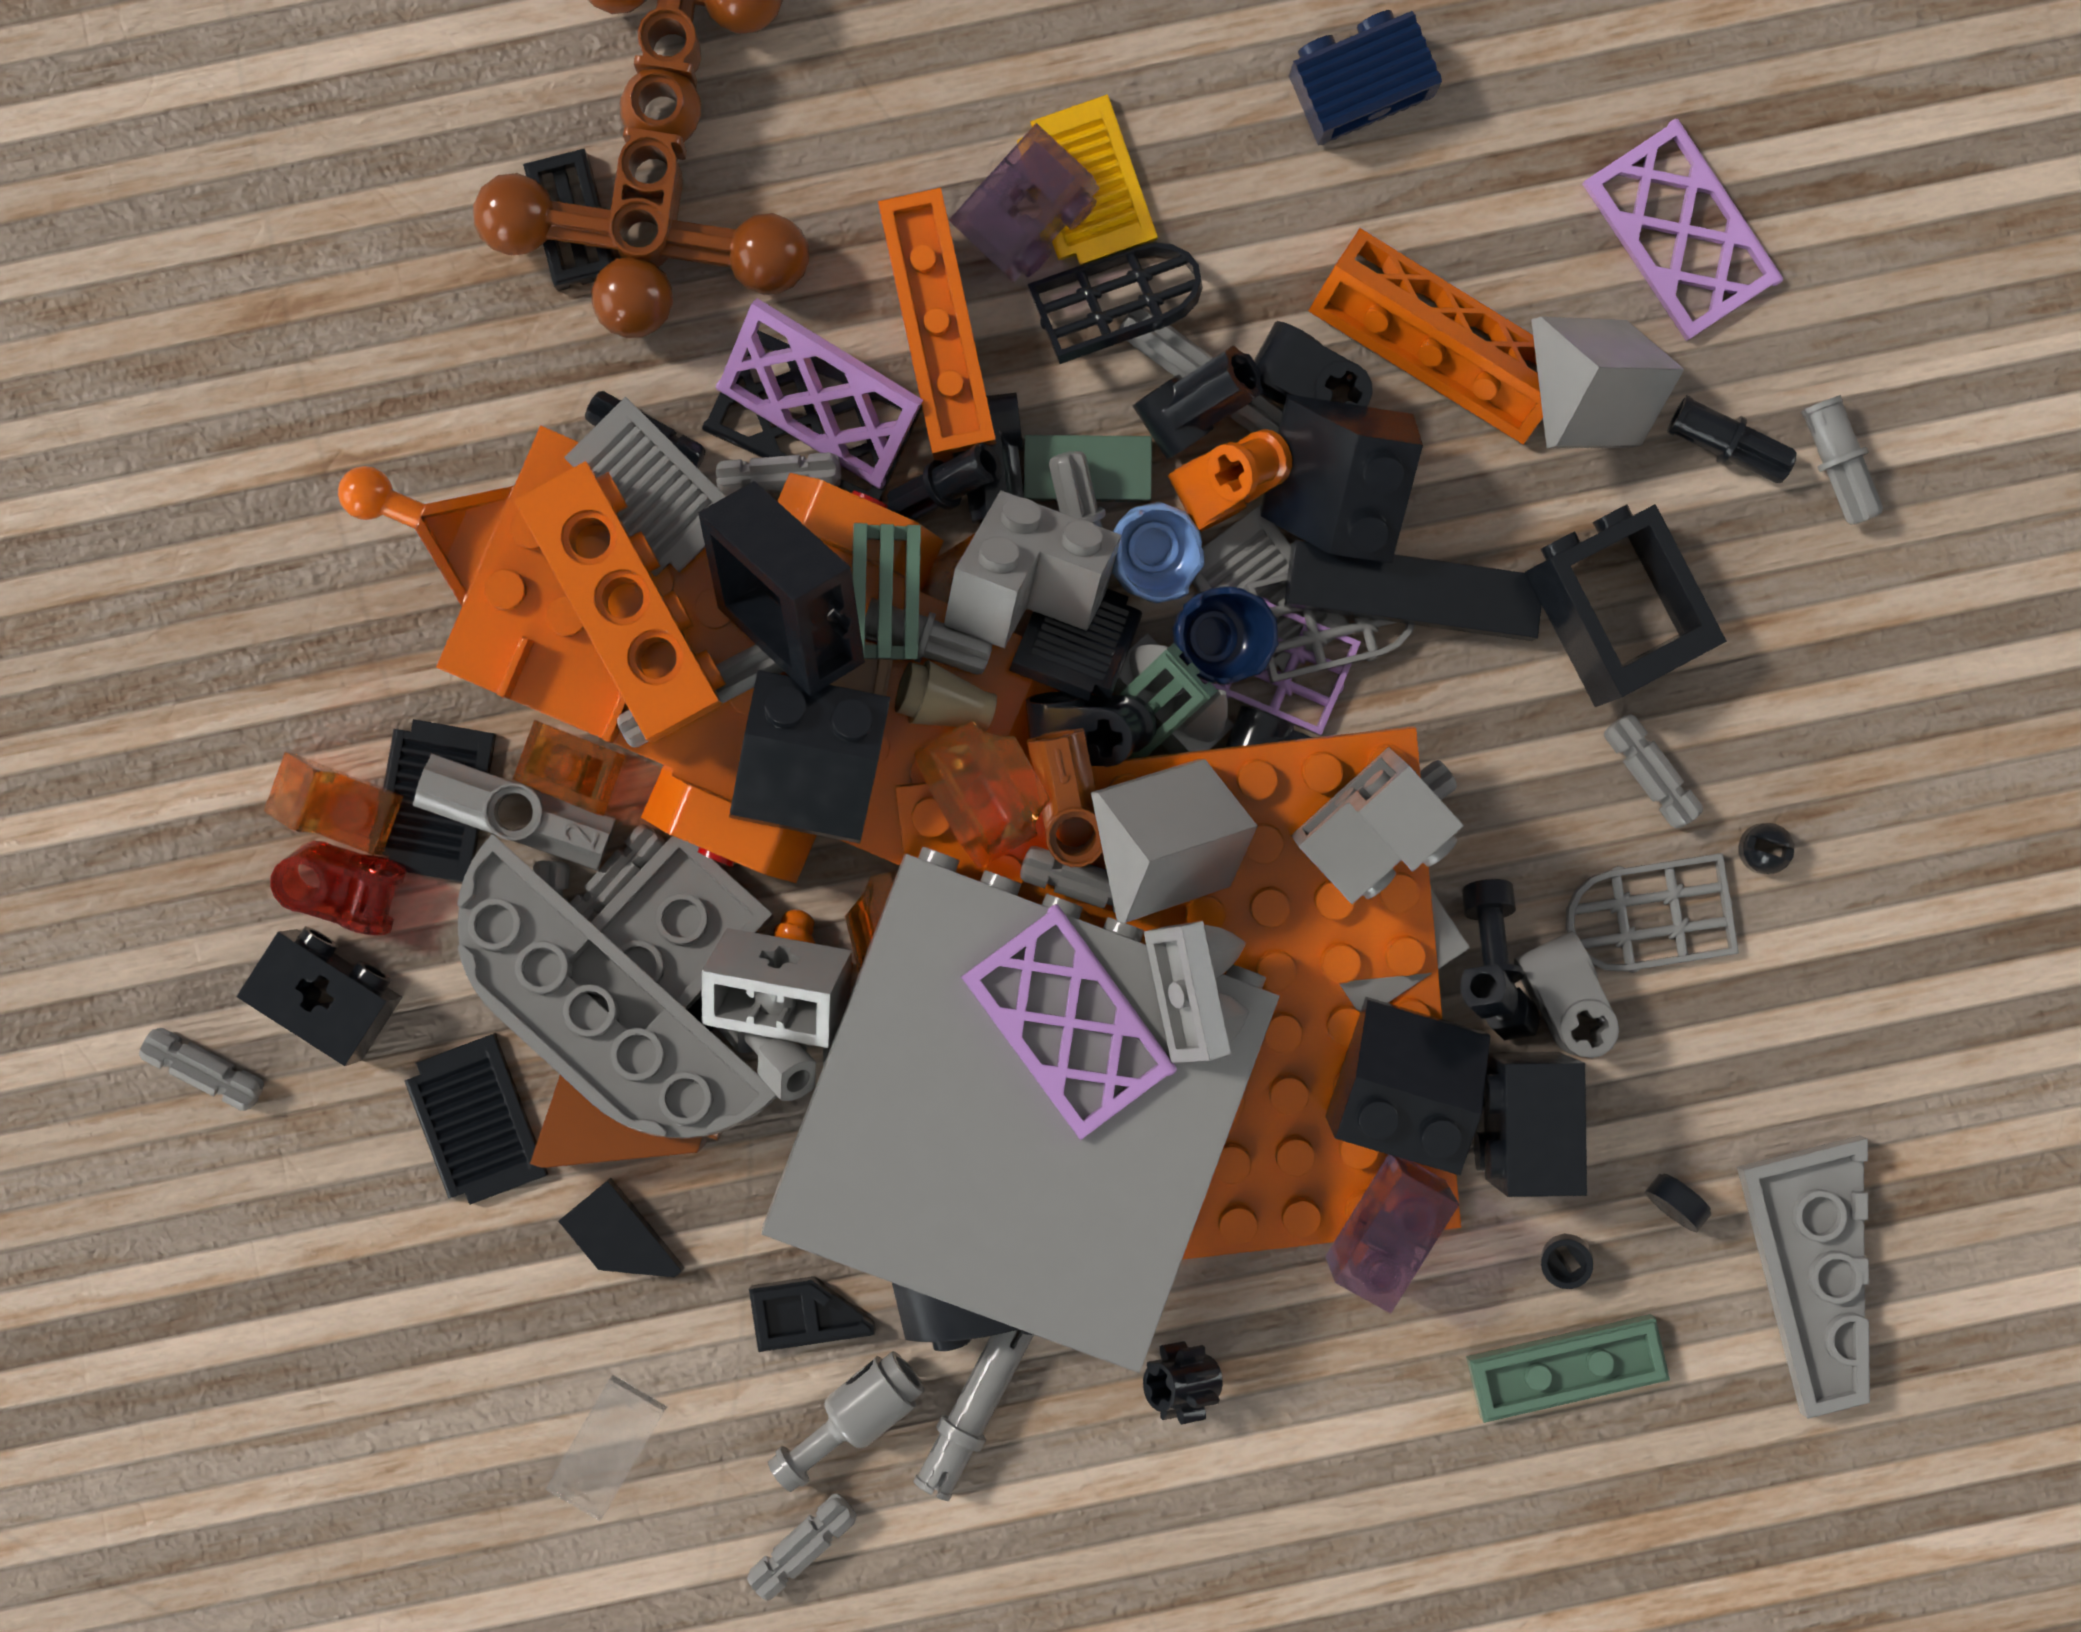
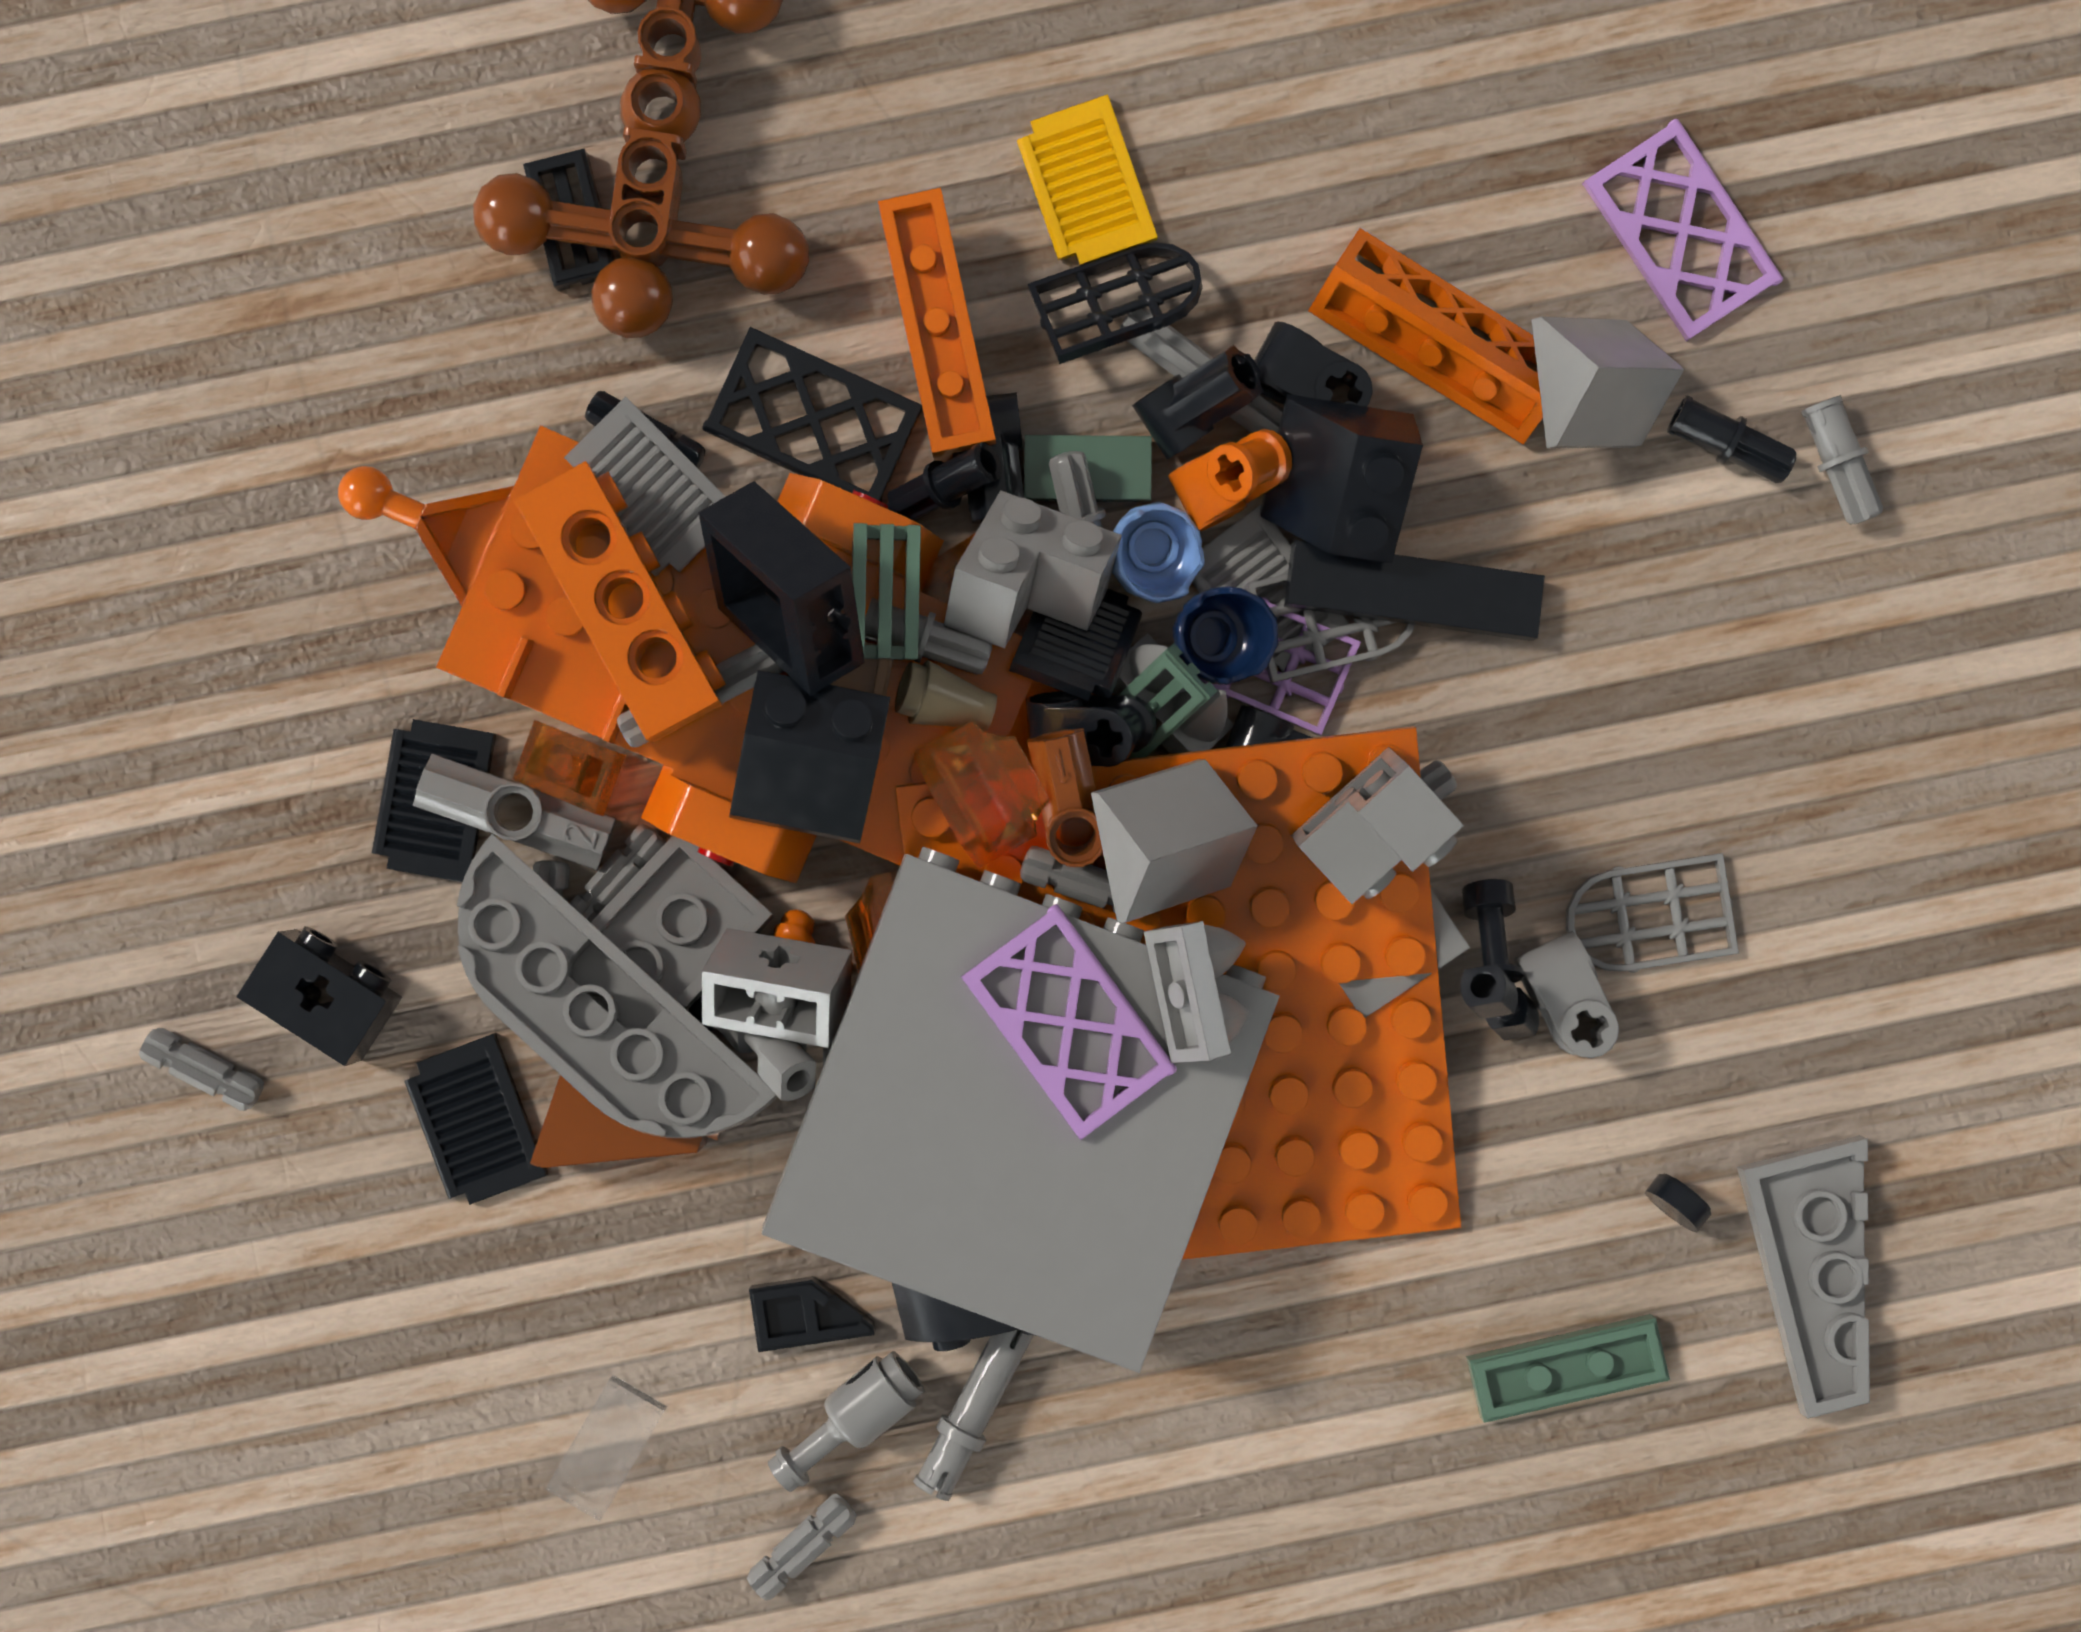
(332, 804): clear orange slope -> none
(352, 888): clear red piece -> none
(618, 1235): black tile -> none
(773, 471): light grey axle -> none
(860, 382): lavender window -> none
(1042, 174): brick -> none
(1182, 1382): black gear -> none
(1364, 75): dark blue brick -> none
(1391, 1232): brick -> none
(1411, 1086): black slope -> none
(1534, 1125): black brick -> none
(1556, 1268): black hinge -> none
(1579, 626): black window -> none
(1653, 771): light grey axle -> none
(1761, 861): black hinge -> none

